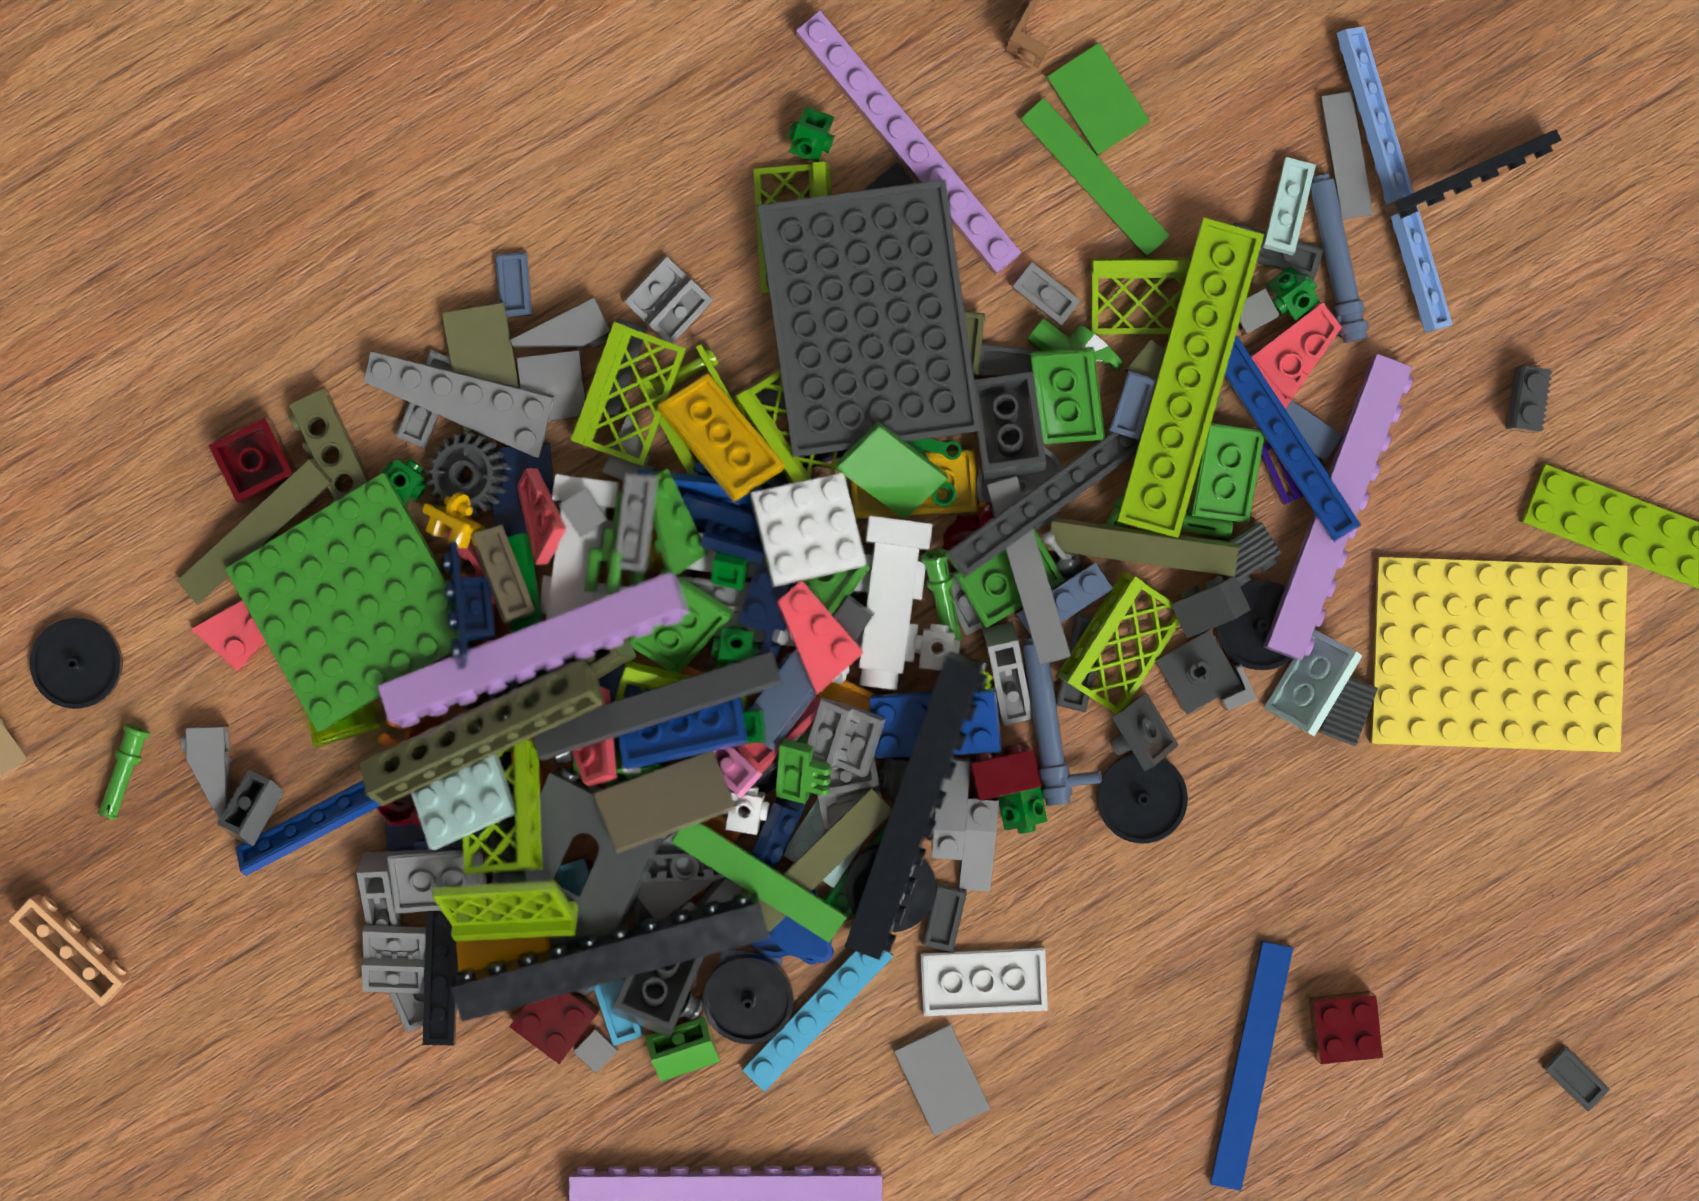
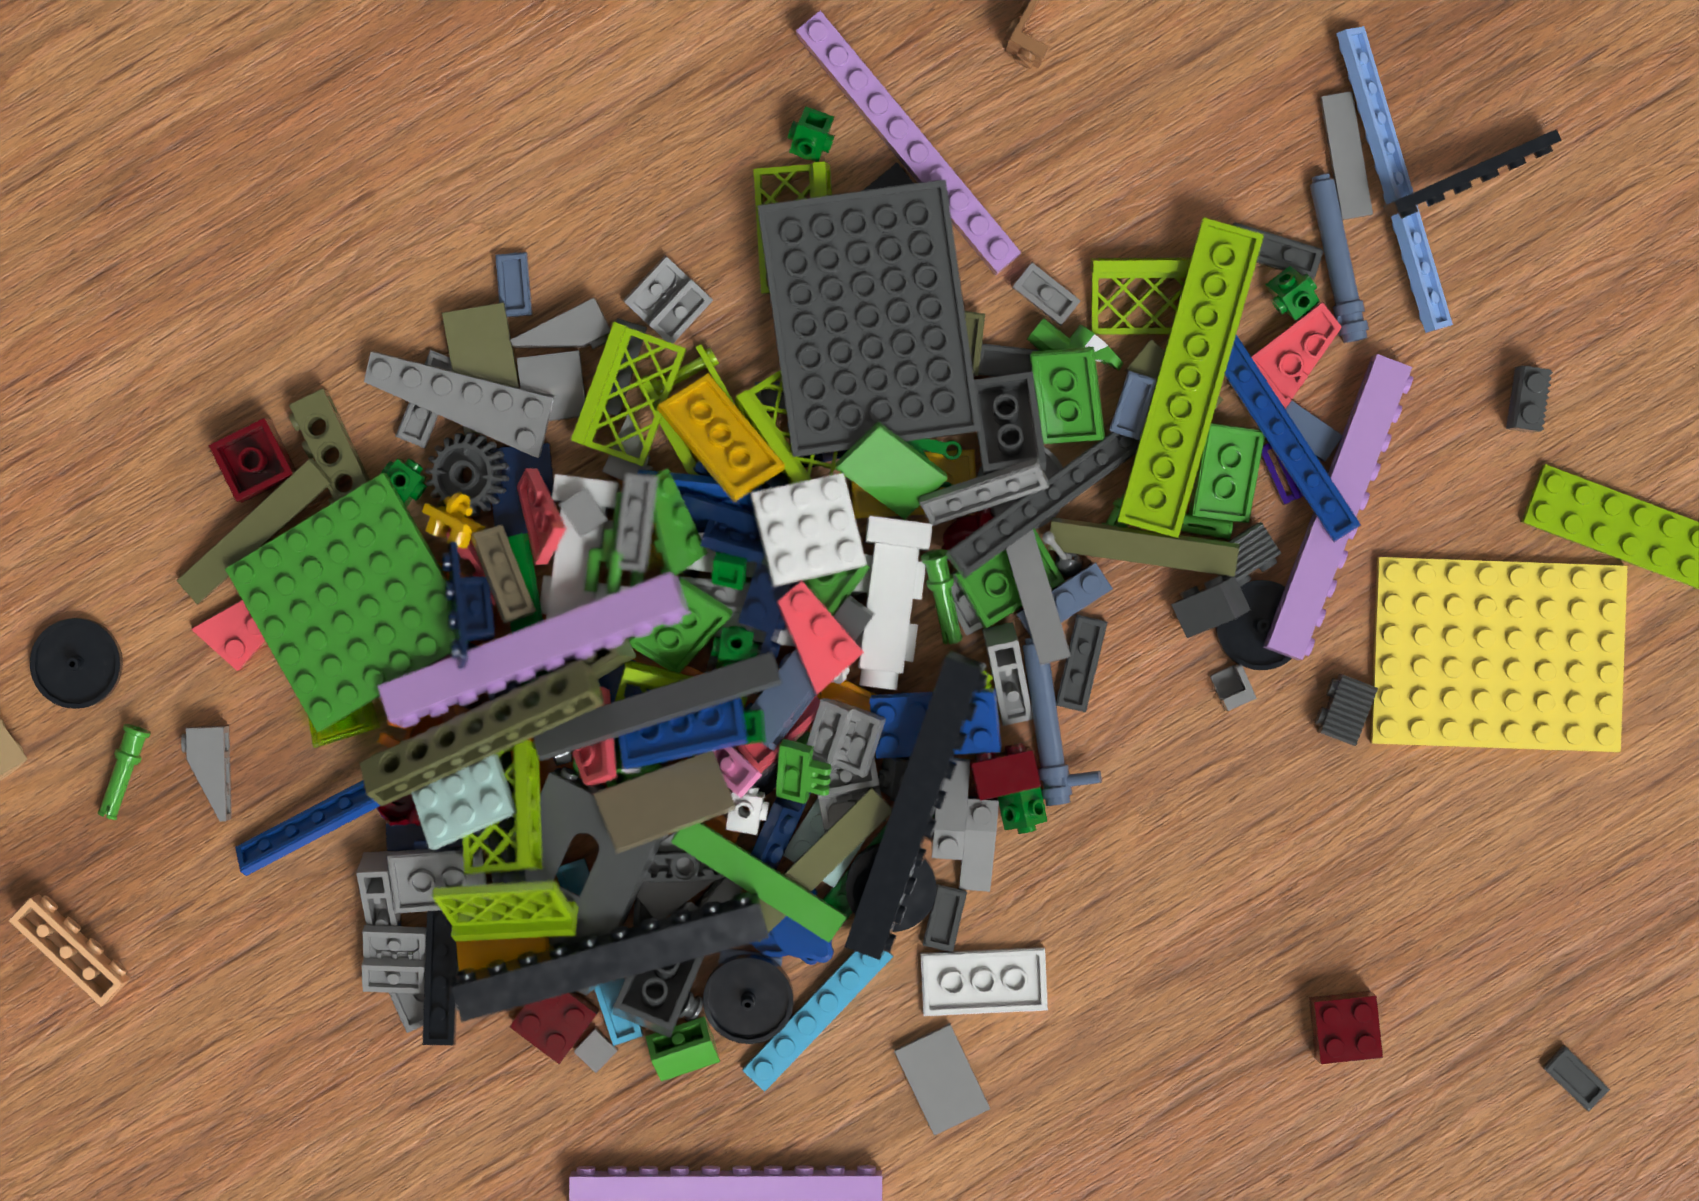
(250, 808): dark grey brick -> none
(937, 633): white brick -> none
(984, 492): none -> light grey tile
(1094, 177): bright green tile -> none
(1098, 99): bright green tile -> none
(1098, 635): lime fence -> none
(1142, 803): black piece -> none
(1143, 732): dark grey tile -> none
(1198, 672): dark grey tile -> none
(1251, 1065): blue tile -> none
(1257, 312): light grey panel -> none
(1289, 206): light aqua plate -> none
(1313, 684): light aqua plate -> none

